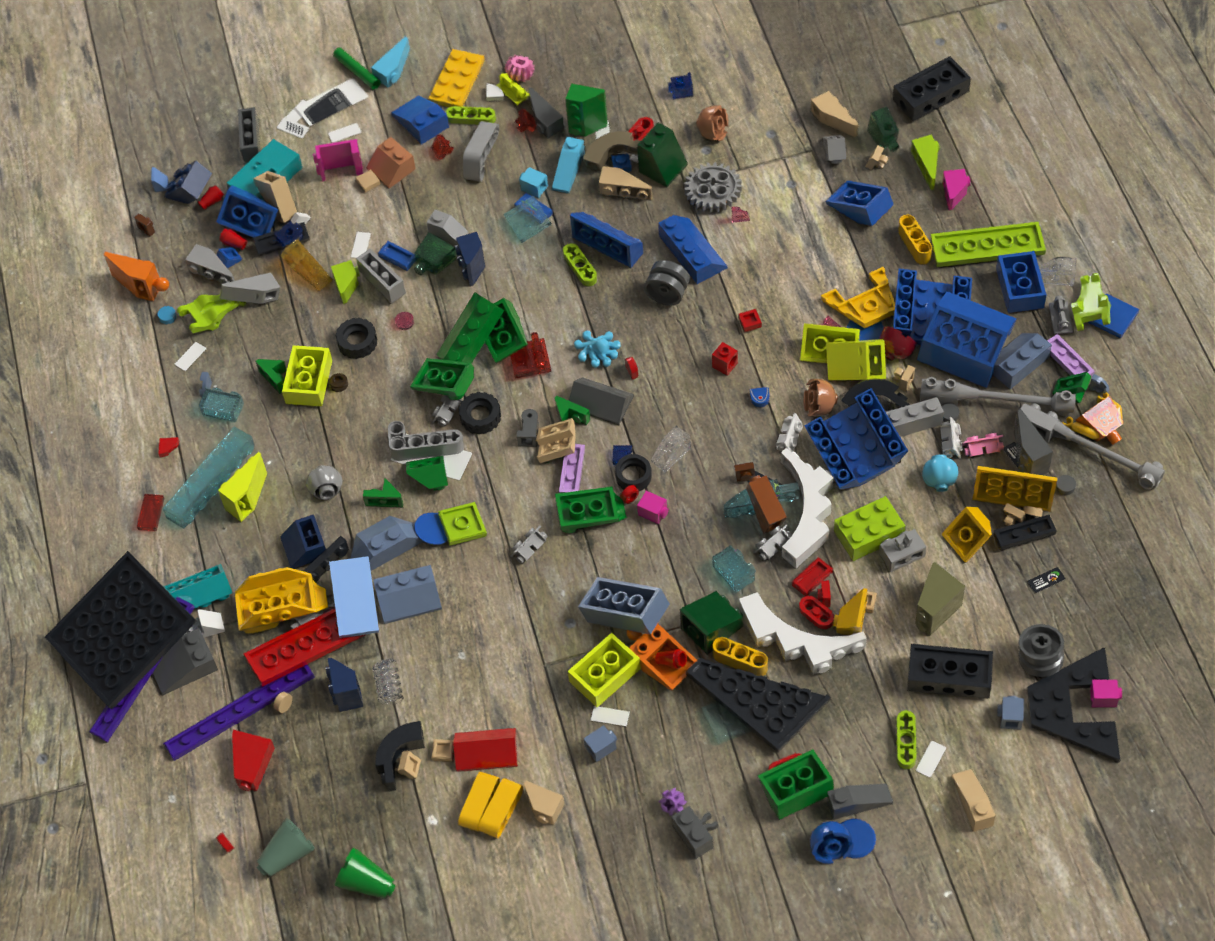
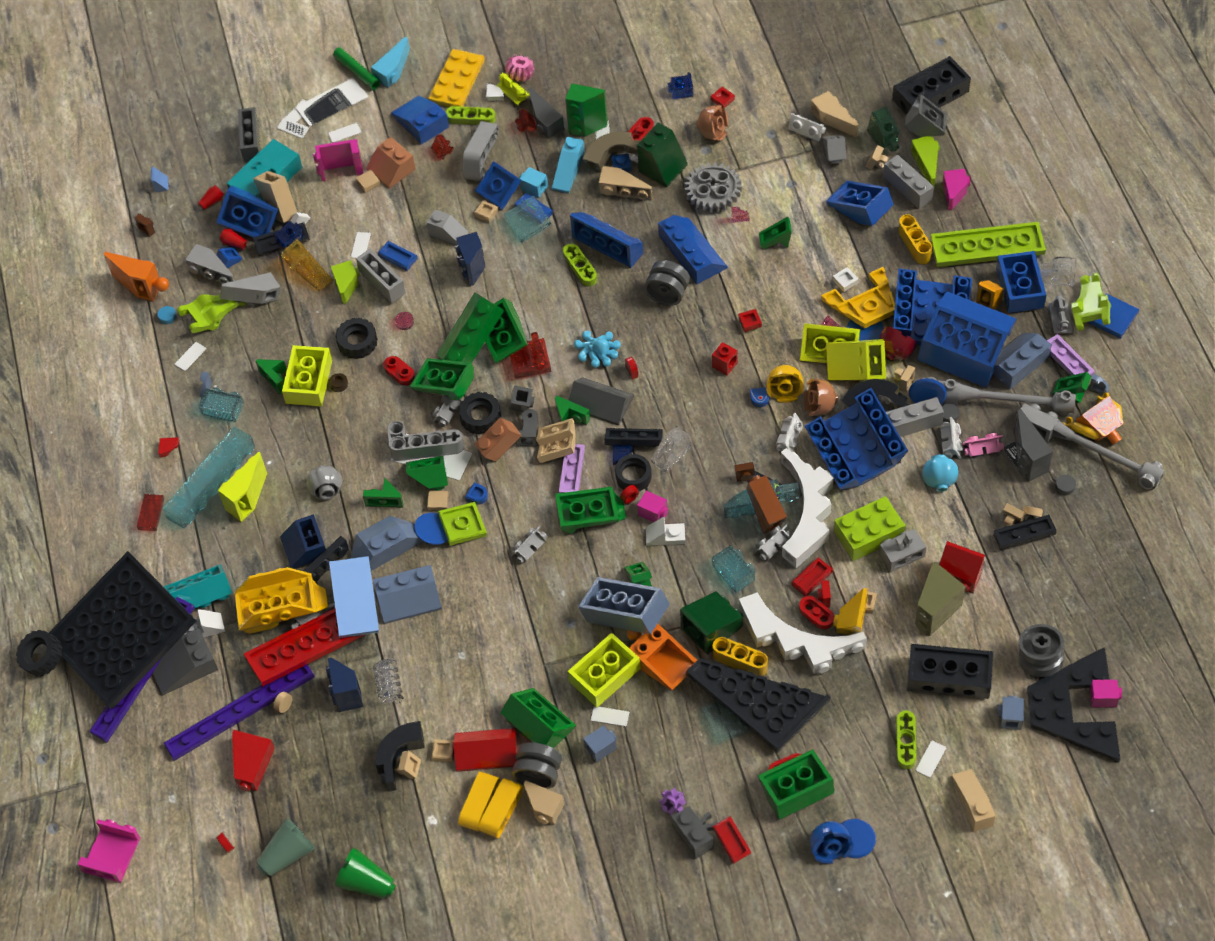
(49, 660): none -> black tyre
(111, 851): none -> dark pink panel
(188, 183): dark blue slope -> none
(397, 369): none -> red plate
(433, 255): clear green torso -> none
(437, 500): none -> tan tile
(477, 494): none -> blue tile
(486, 211): none -> tan tile
(498, 185): none -> blue tile
(498, 439): none -> nougat brick
(521, 399): none -> dark grey brick
(536, 764): none -> dark grey wheel
(537, 717): none -> green slope
(633, 437): none -> black plate
(638, 574): none -> green slope
(665, 534): none -> white slope
(672, 658): red cone -> none
(722, 97): none -> red plate
(731, 839): none -> red tile
(776, 233): none -> green slope
(785, 383): none -> yellow cylinder
(806, 127): none -> white hinge
(845, 279): none -> white plate
(857, 799): dark grey slope -> none
(908, 181): none -> light grey brick
(925, 118): none -> dark grey slope
(927, 389): none -> blue piece
(963, 565): none -> red slope
(968, 532): yellow slope -> none
(989, 294): none -> light orange slope
(1014, 488): yellow slope -> none
(1046, 580): black sticker -> none

